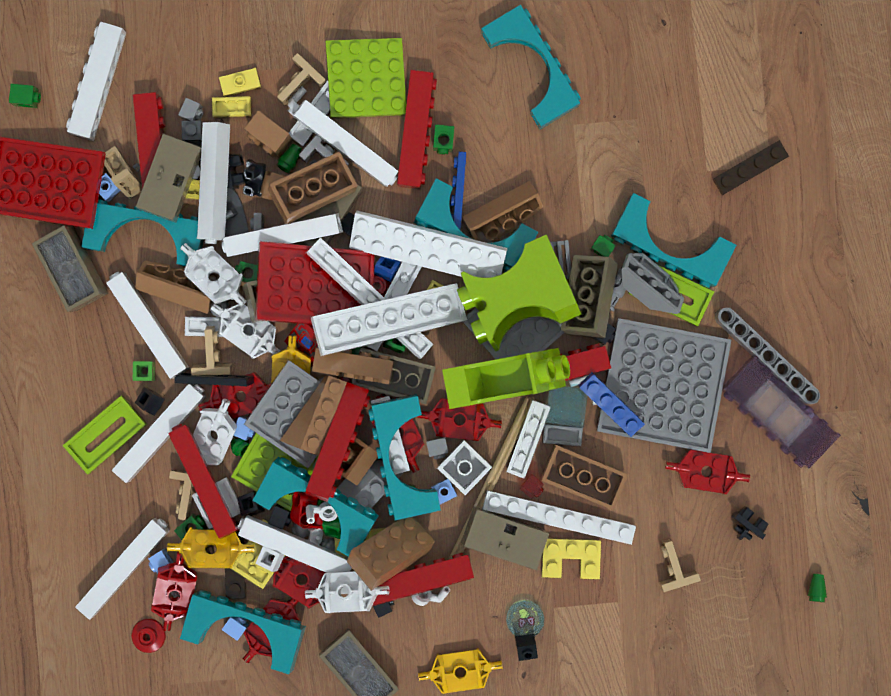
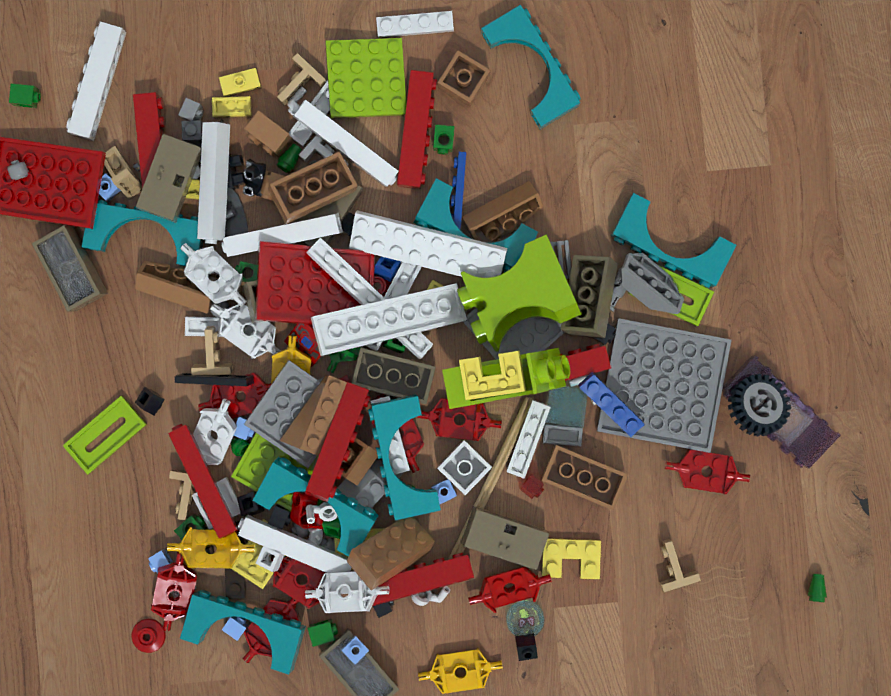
(17, 170): none -> light grey piece
(123, 568): white brick -> none
(138, 367): bright green plate -> none
(147, 324): white brick -> none
(158, 432): white brick -> none
(257, 222): light grey plate -> none
(322, 632): none -> green brick
(347, 649): none -> light blue plate
(355, 366): medium nougat wedge -> none
(415, 24): none -> white plate
(437, 448): light grey plate -> none
(463, 78): none -> medium nougat brick
(479, 386): none -> light yellow plate
(496, 595): none -> red plate
(559, 517): white plate -> none
(603, 246): green plate -> none
(749, 394): none -> wheel
(750, 167): dark brown plate -> none
(757, 528): black hips -> none
(762, 346): light grey beam -> none

